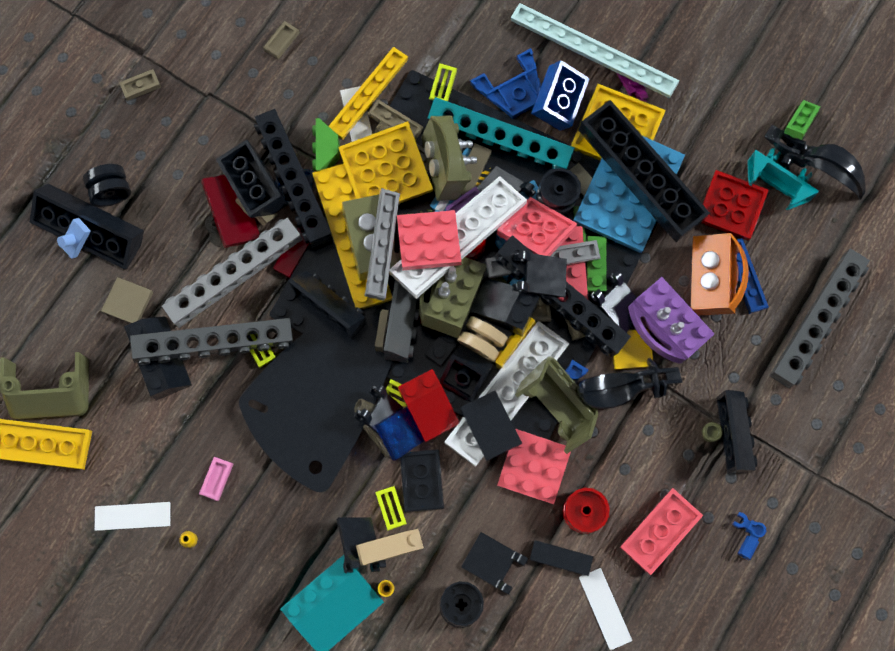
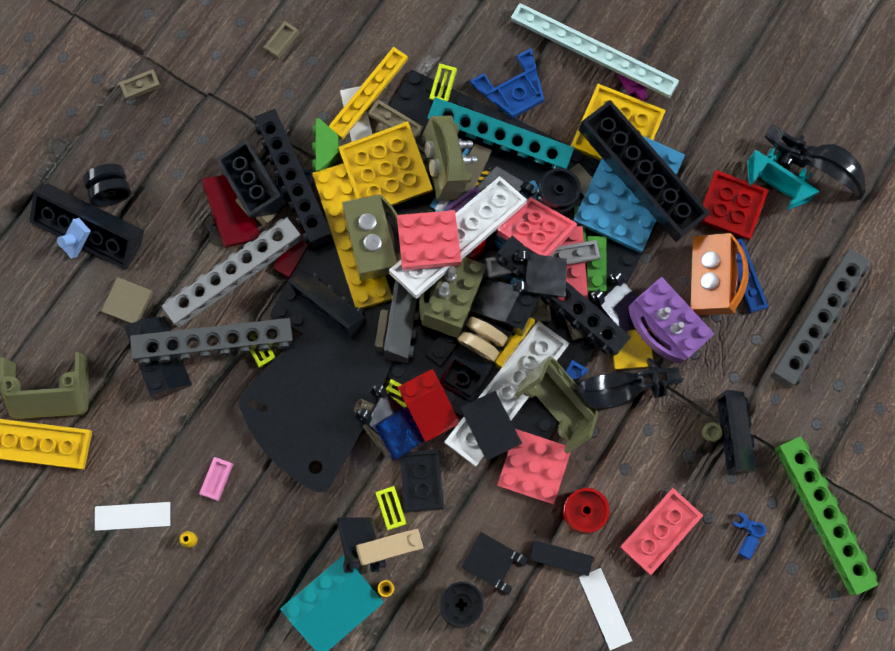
(382, 245): light grey tile -> none
(560, 95): blue brick -> none
(802, 120): bright green plate -> none
(867, 577): none -> bright green brick

